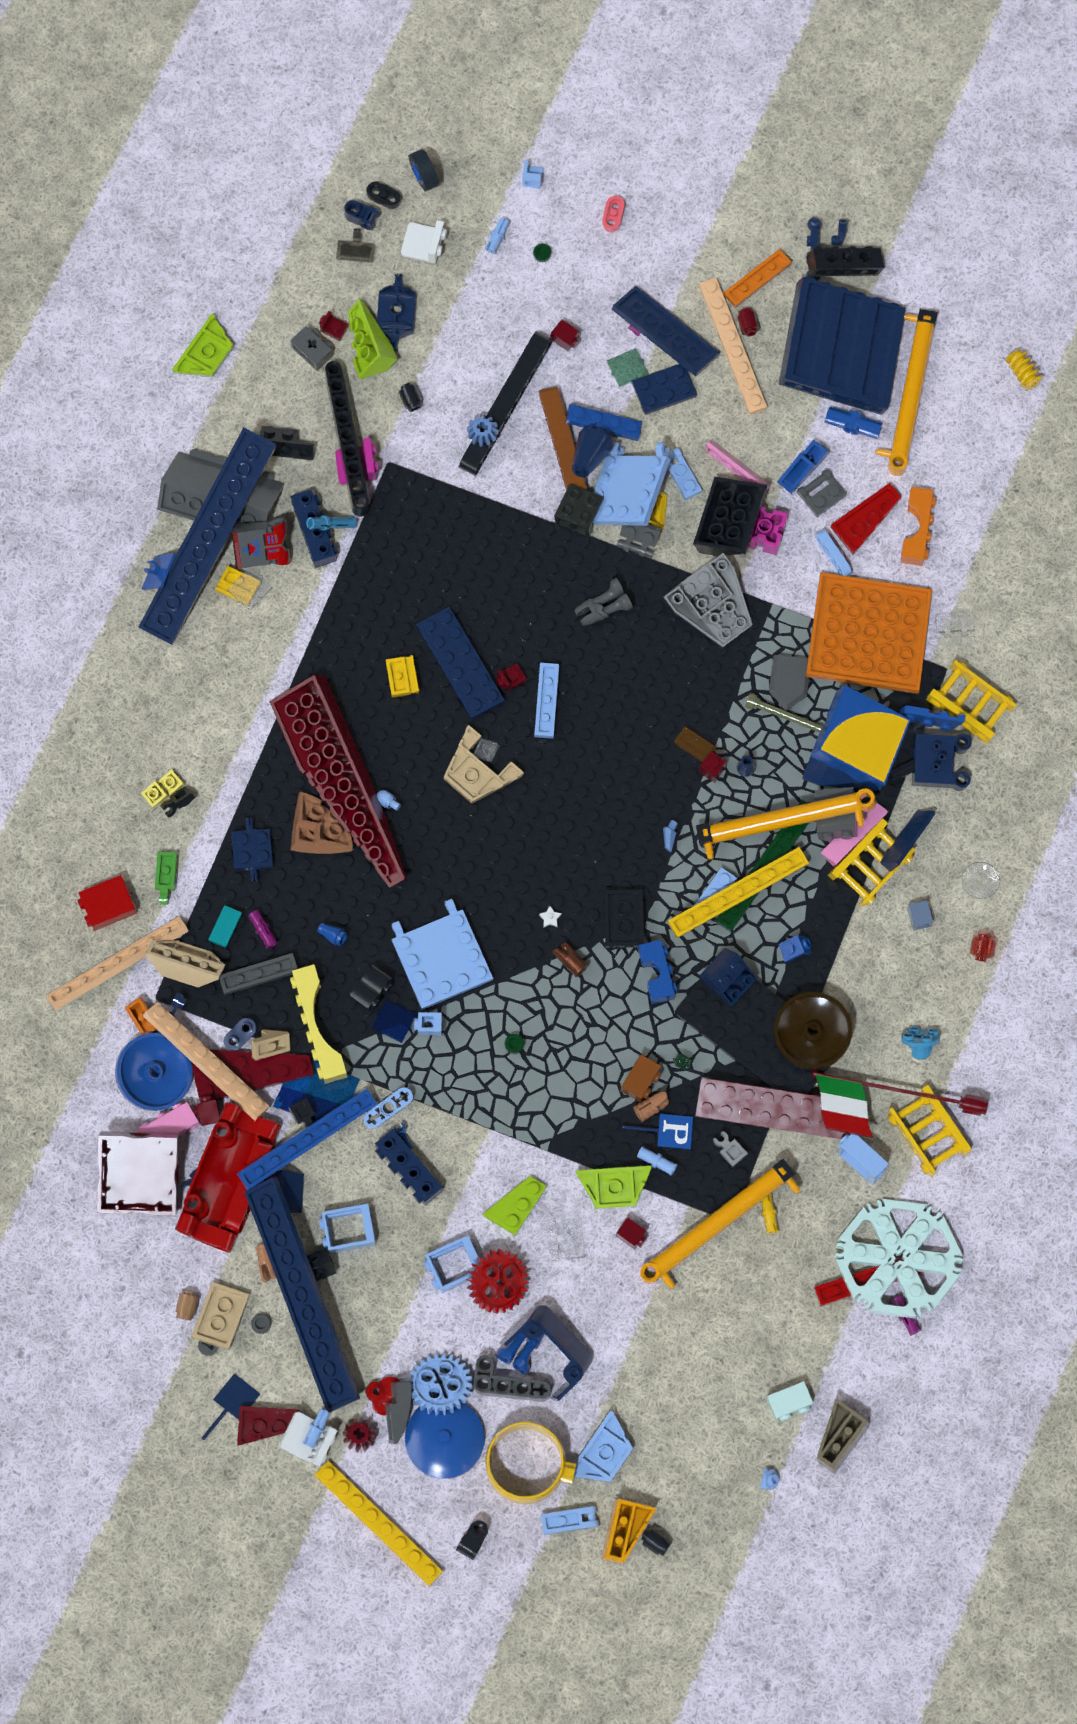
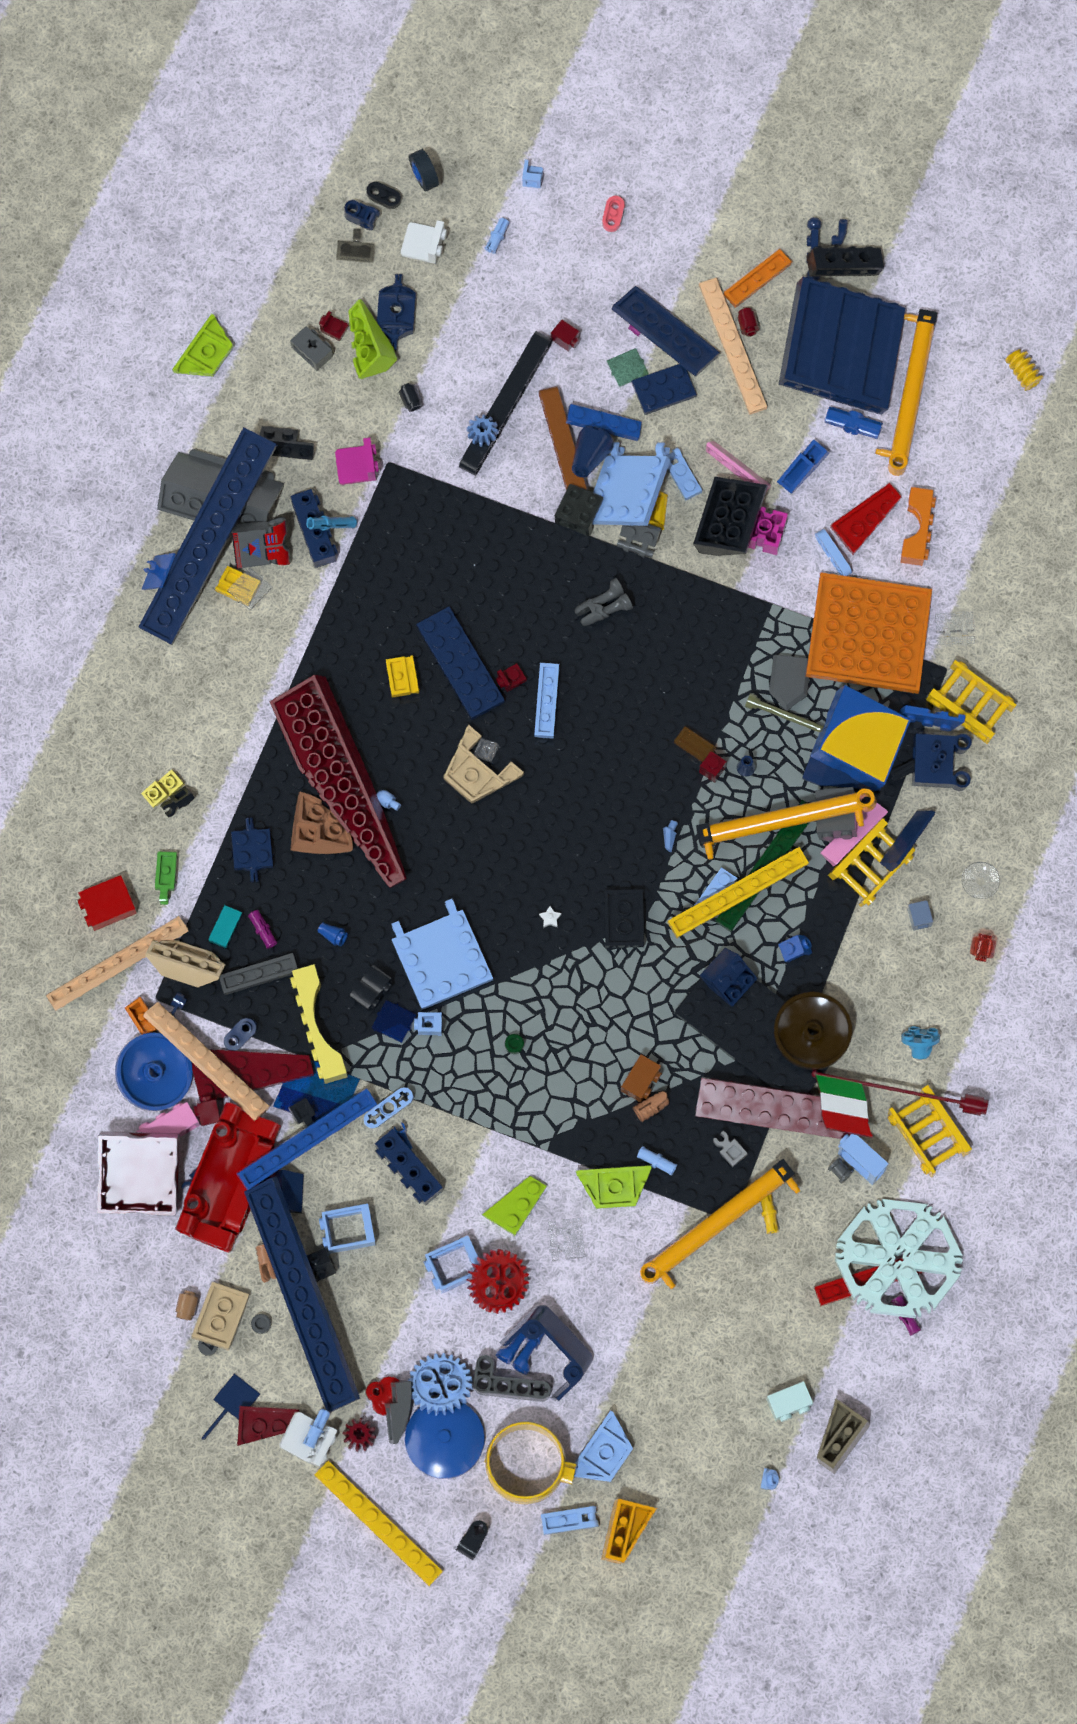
(270, 1044): tan slope -> none
(346, 446): black beam -> none
(542, 252): dark green tile -> none
(570, 959): copper hinge -> none
(632, 1234): dark red brick -> none
(653, 955): blue arch -> none
(655, 1542): black brick -> none
(673, 1131): blue piece -> none
(682, 1061): clear green plate -> none
(712, 601): light grey wedge -> none
(826, 497): dark grey plate -> none
(840, 1170): none -> dark grey bush

